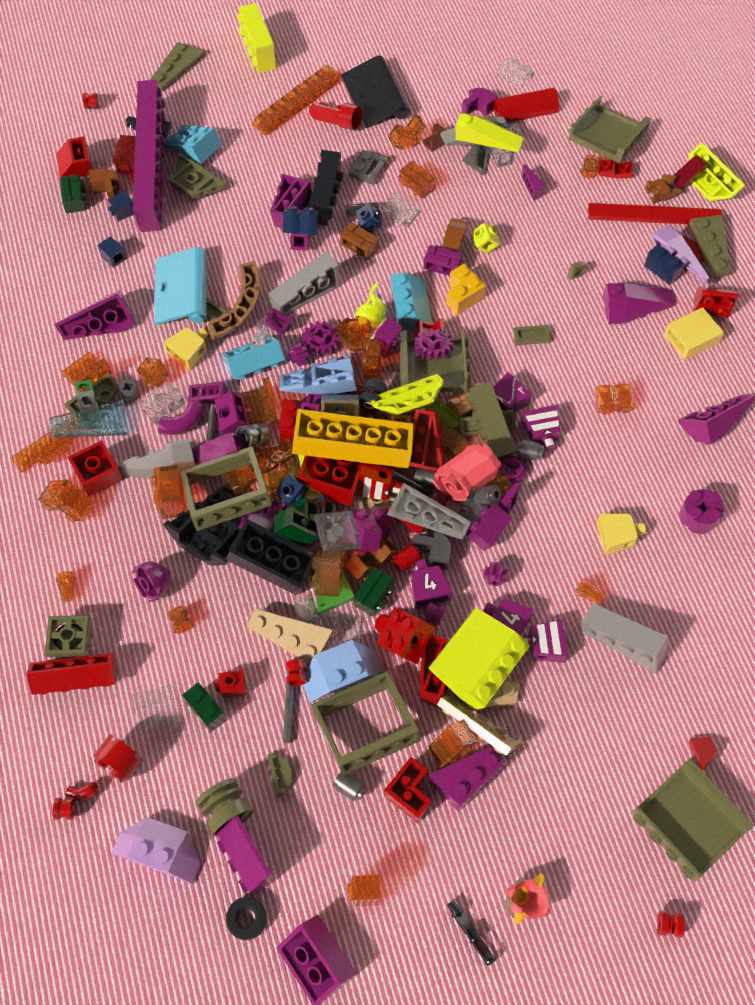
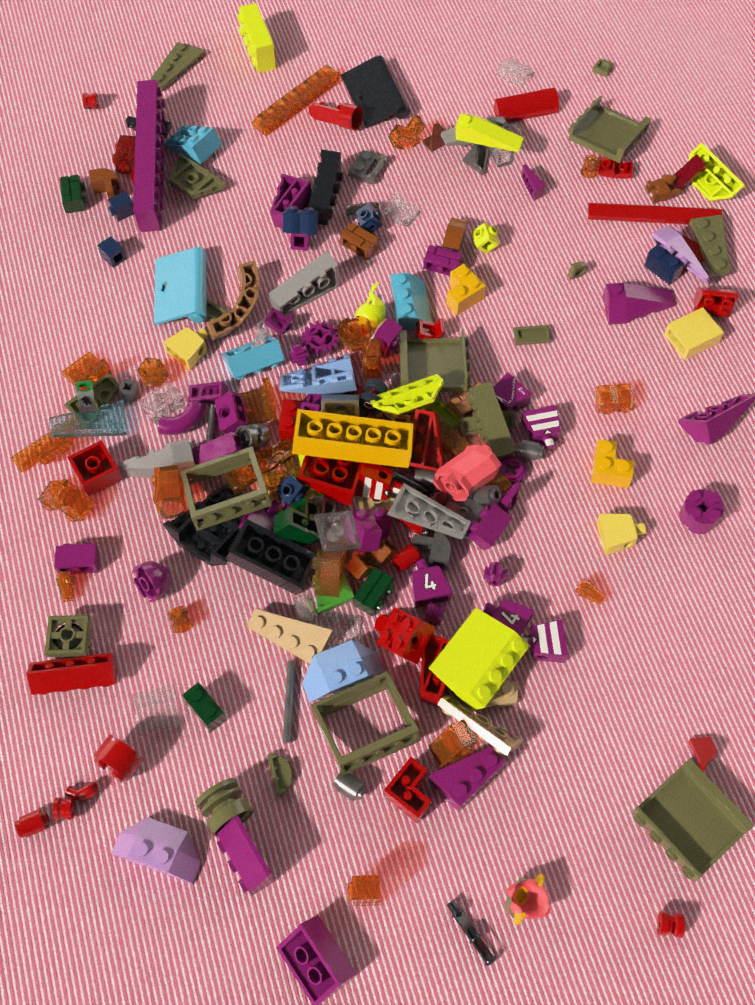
(32, 823): none -> red brick
(74, 158): red slope -> none
(77, 558): none -> magenta brick
(101, 317): magenta wedge -> none
(232, 918): black tyre -> none
(238, 686): red brick -> none
(296, 672): red wheel -> none
(417, 179): clear orange brick -> none
(434, 344): magenta gear -> none
(479, 99): magenta brick -> none
(602, 67): none -> olive tile
(607, 468): none -> yellow brick
(626, 637): light grey wedge -> none

